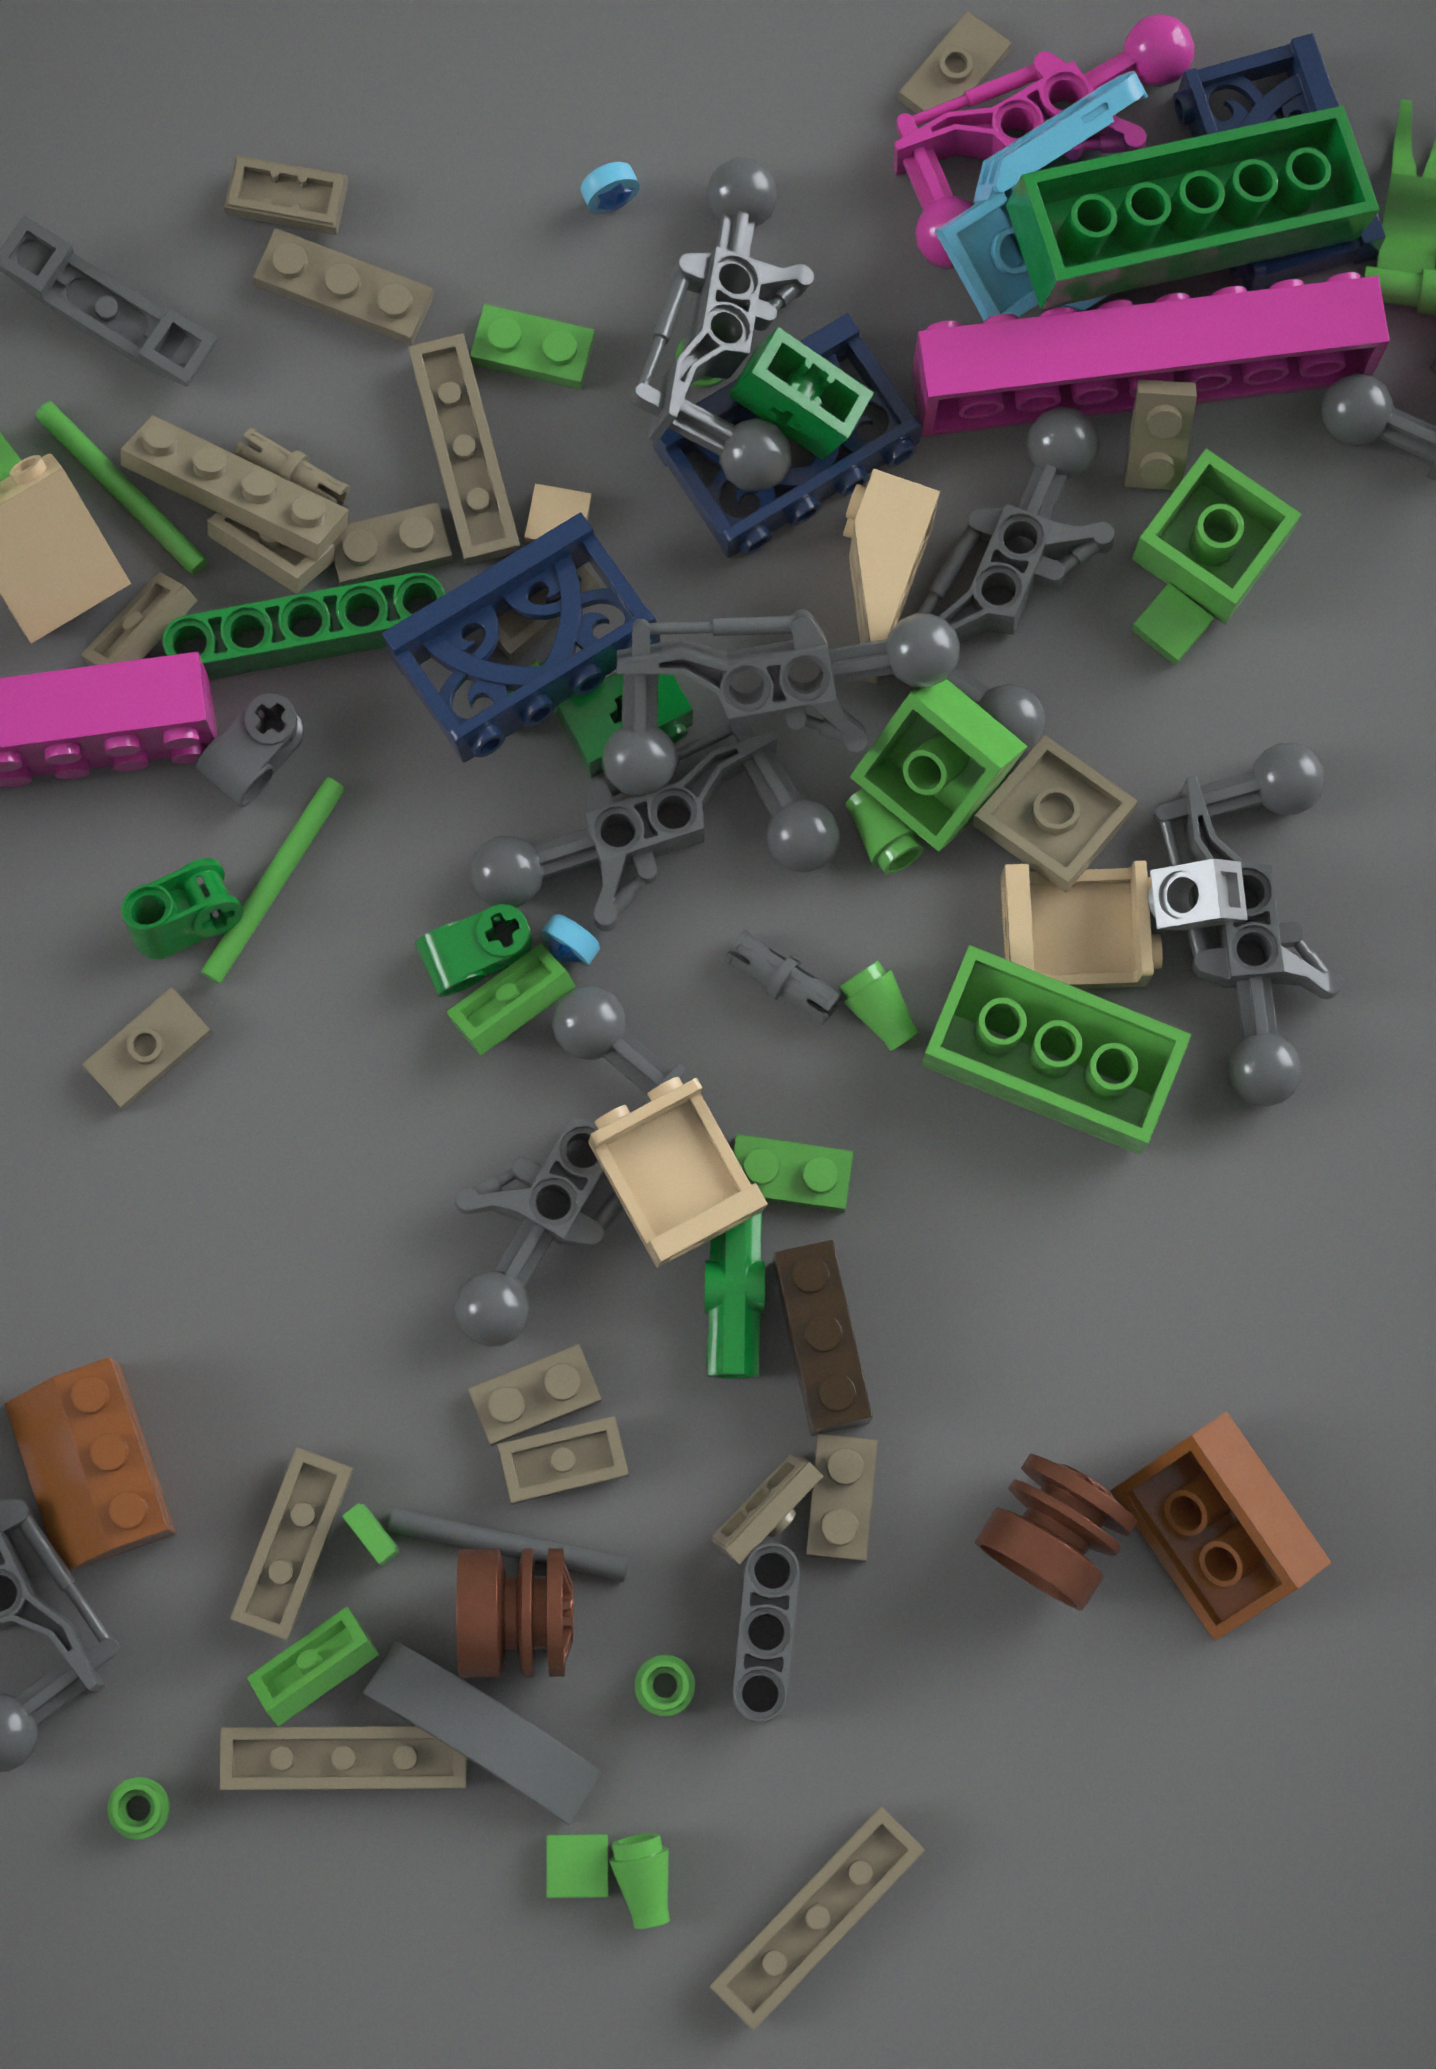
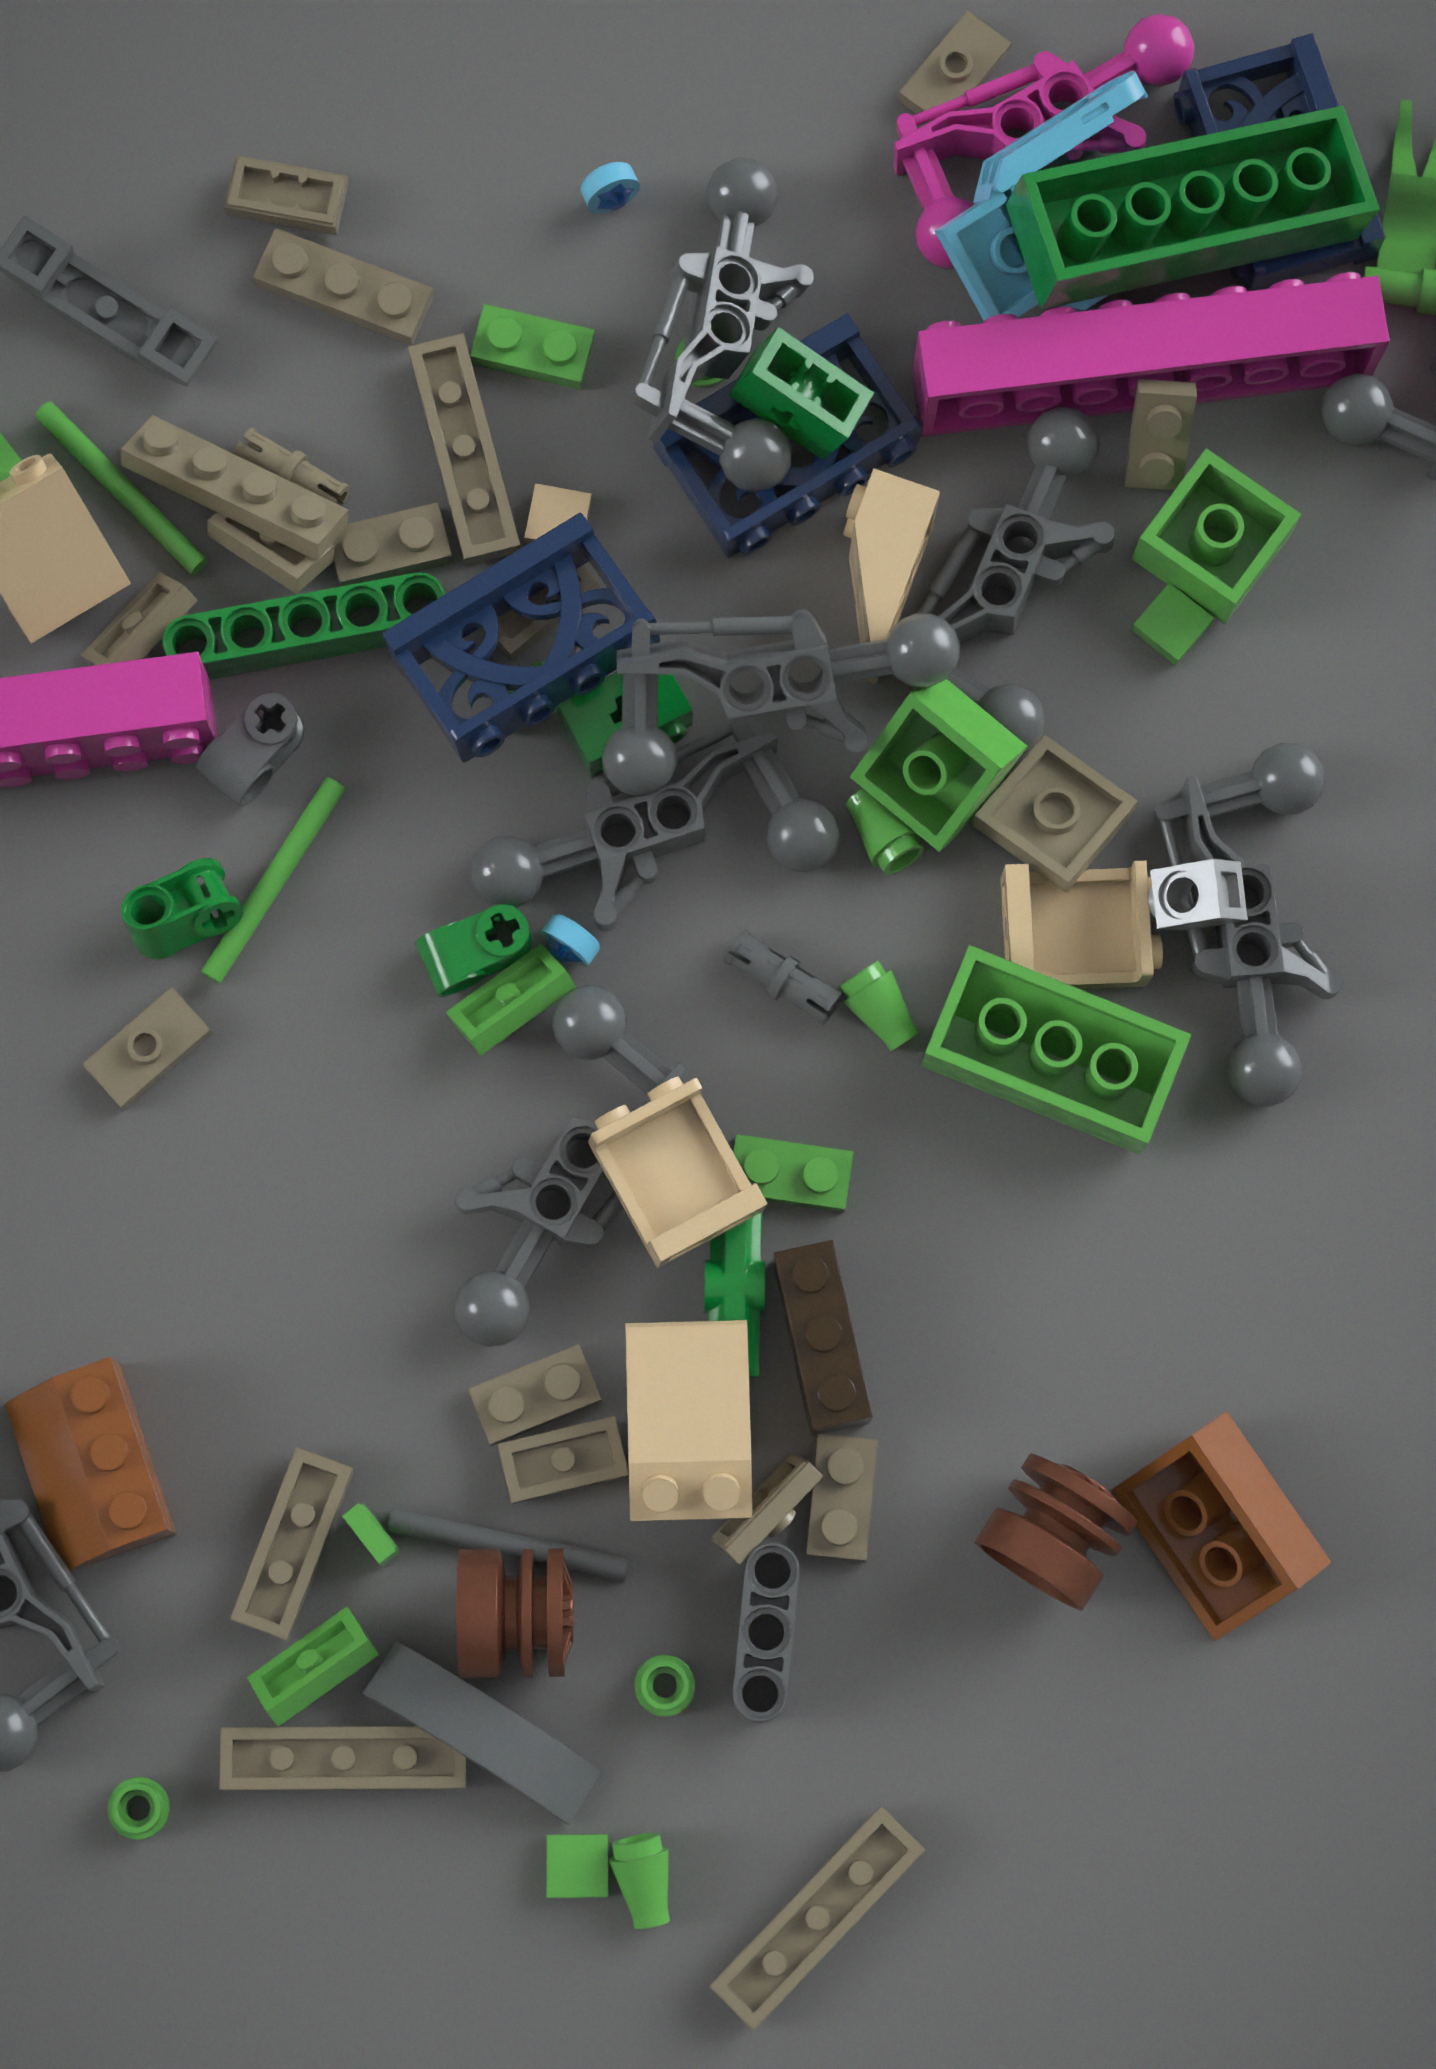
(688, 1420): none -> tan slope

